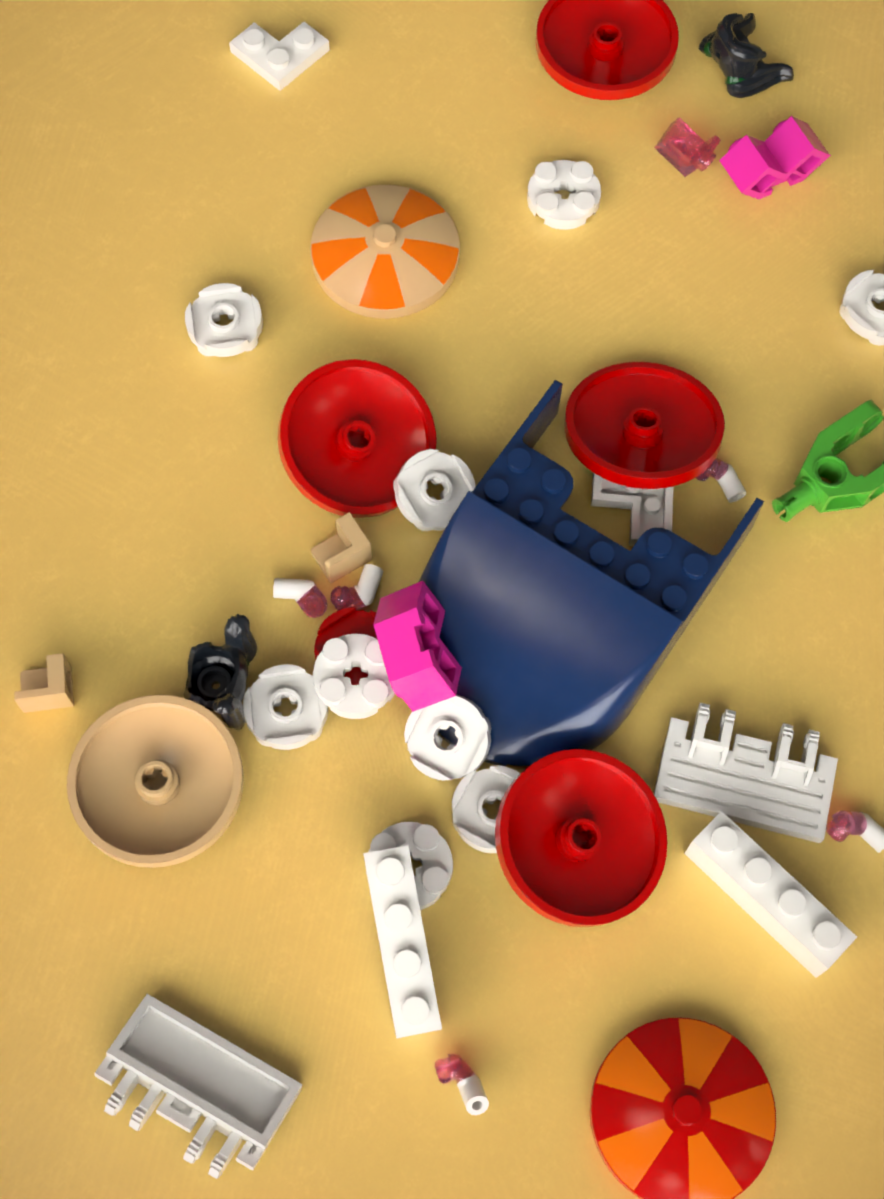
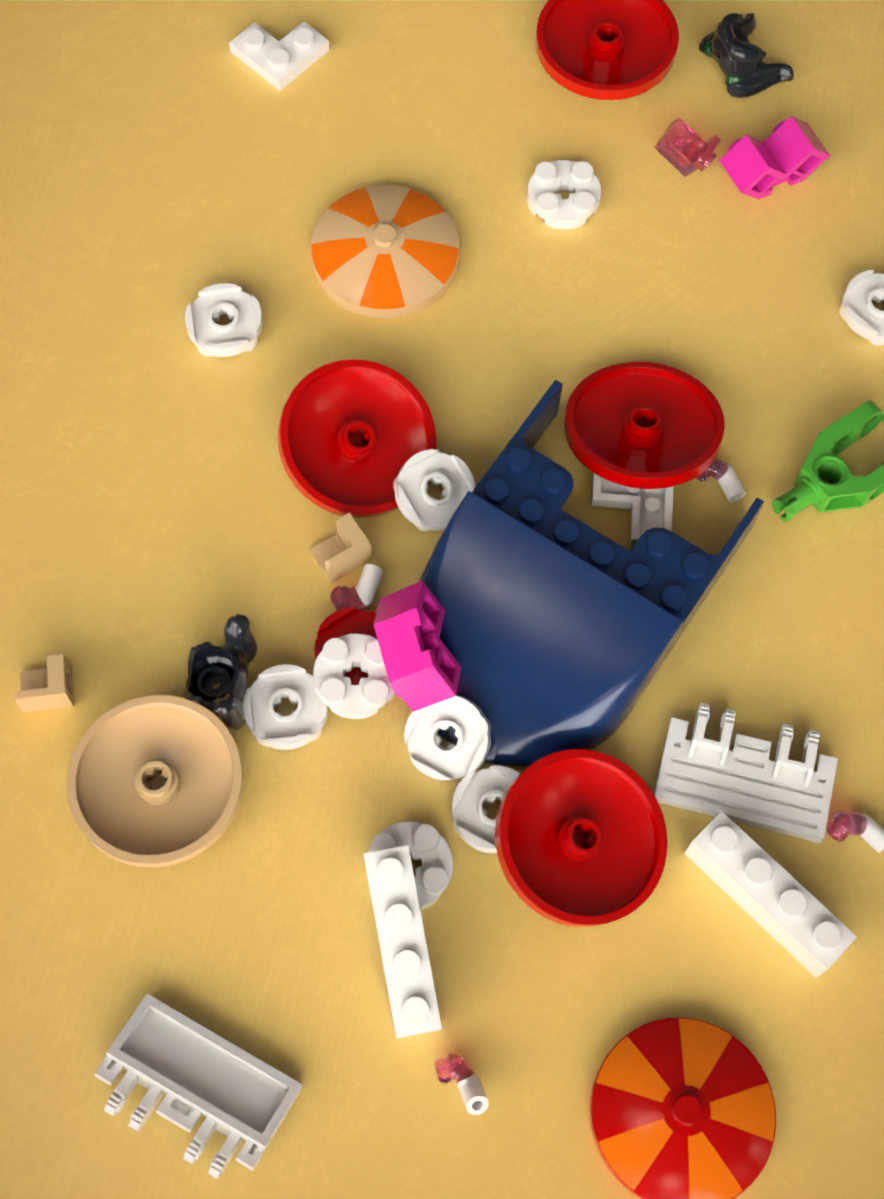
(304, 593): arm -> none

